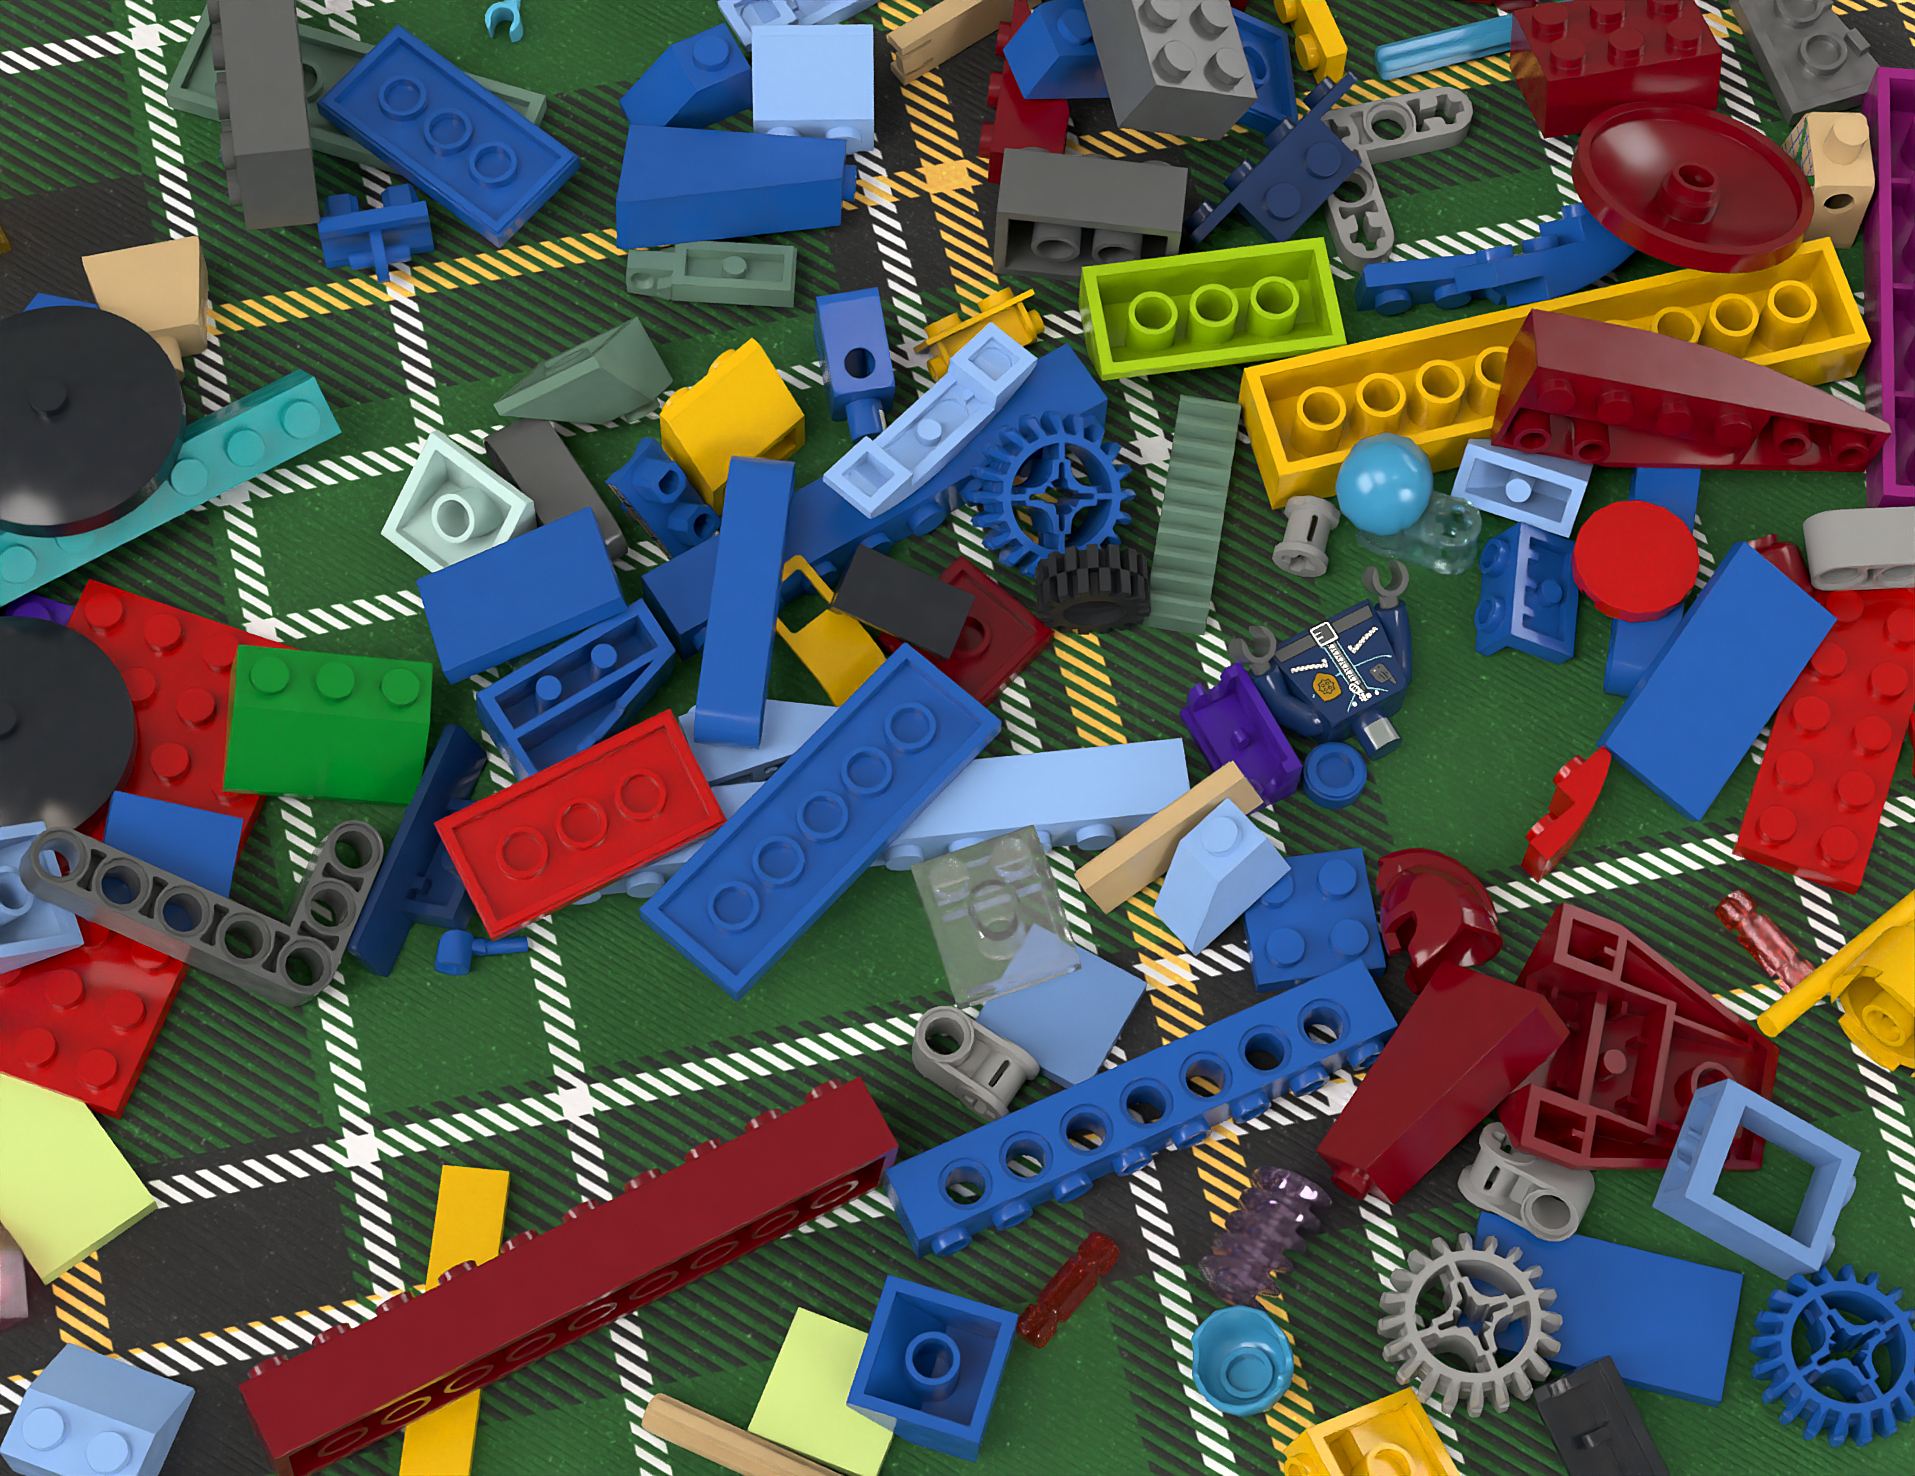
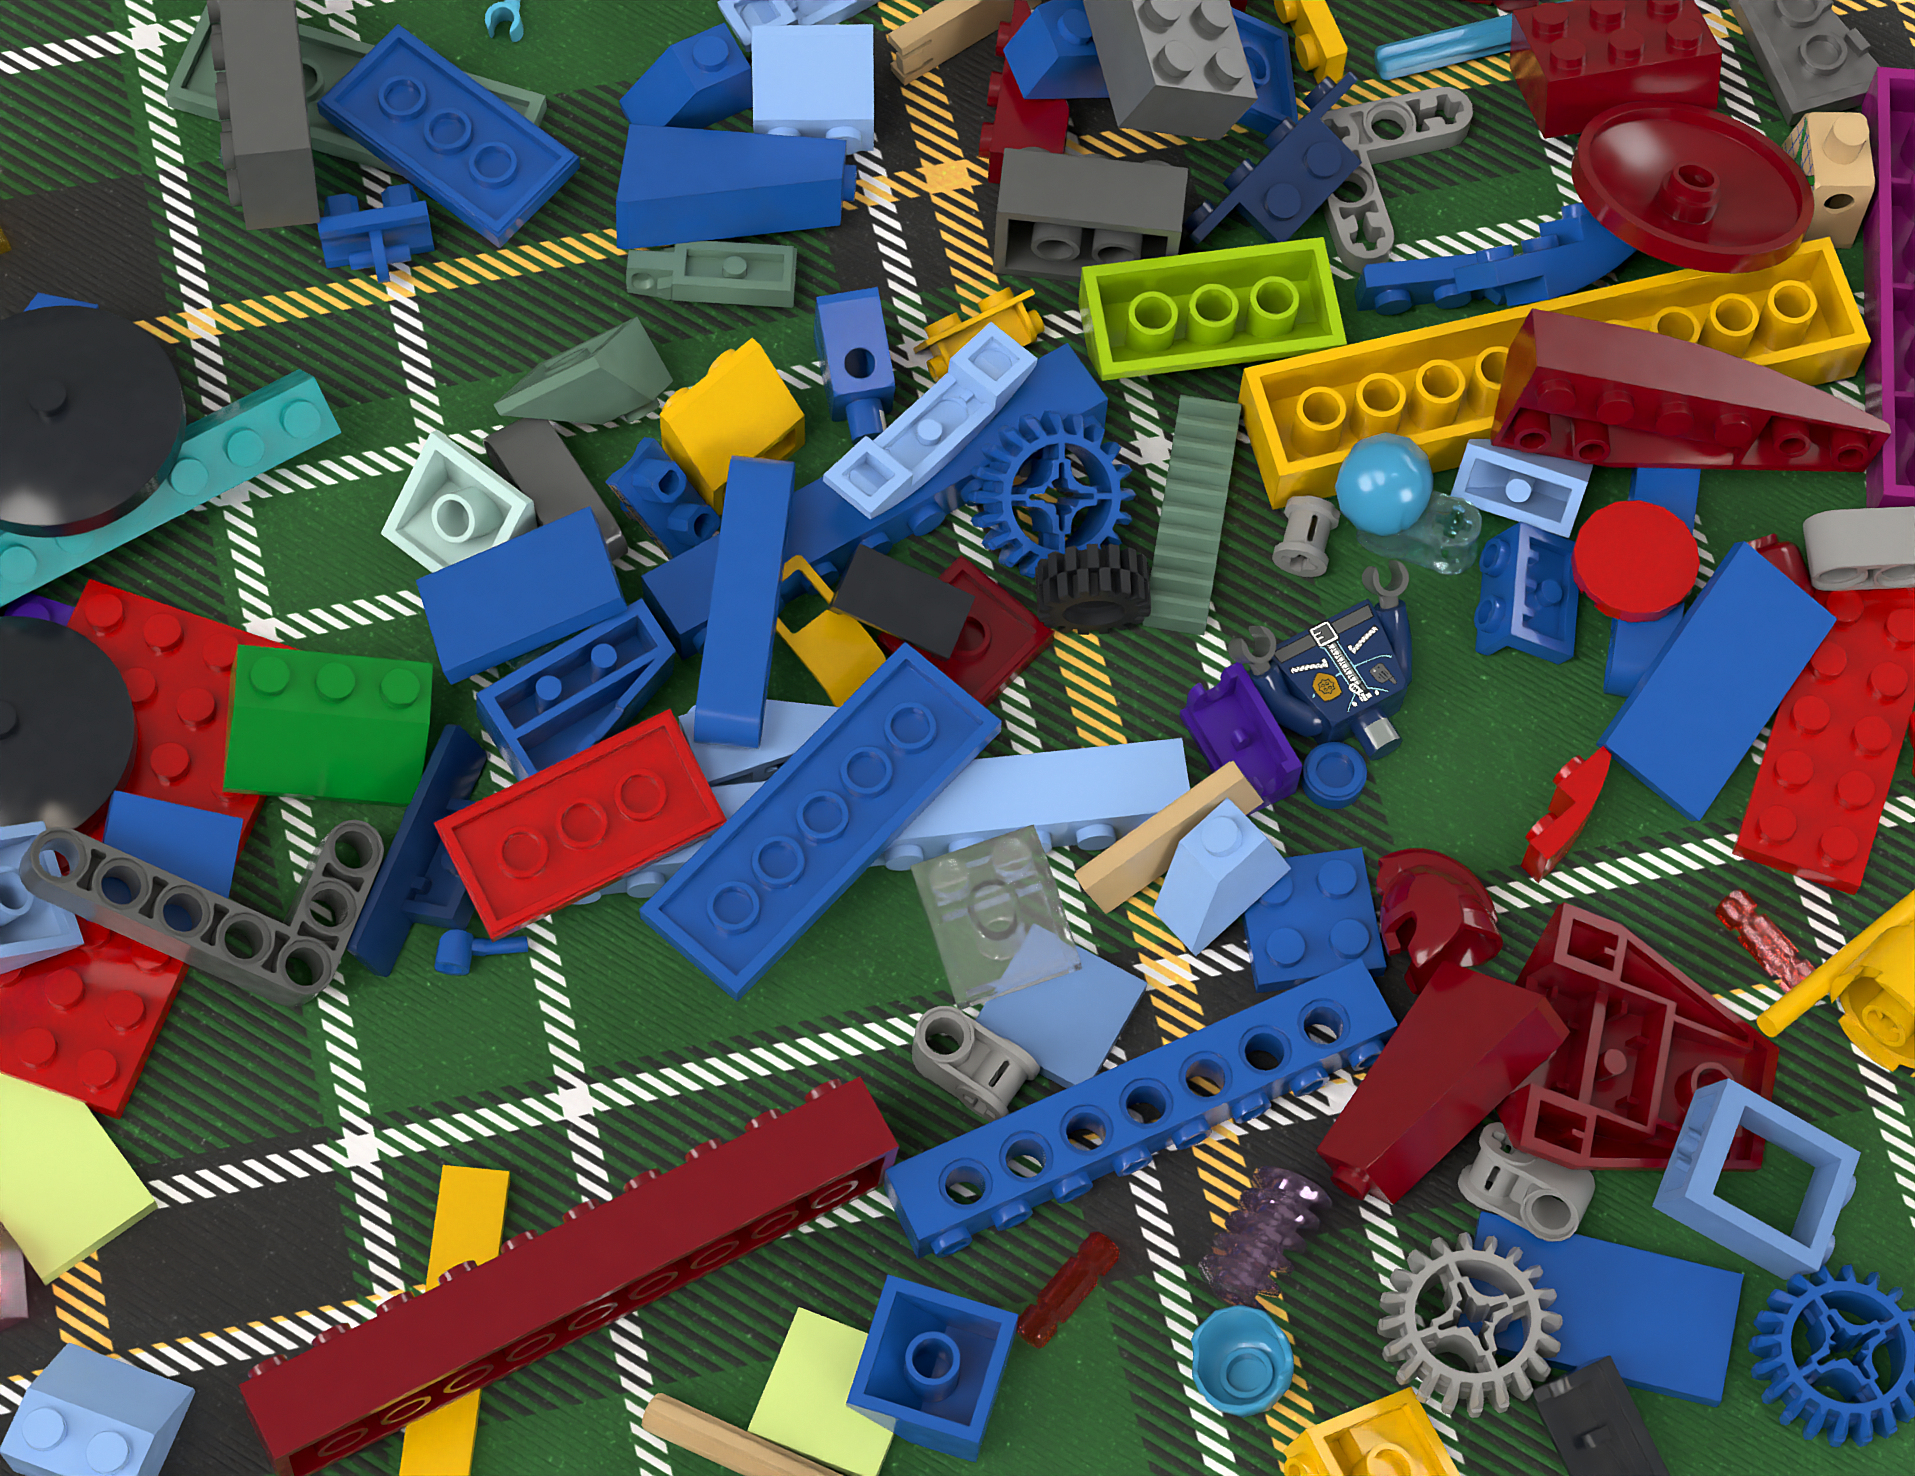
(159, 290): tan torso -> none

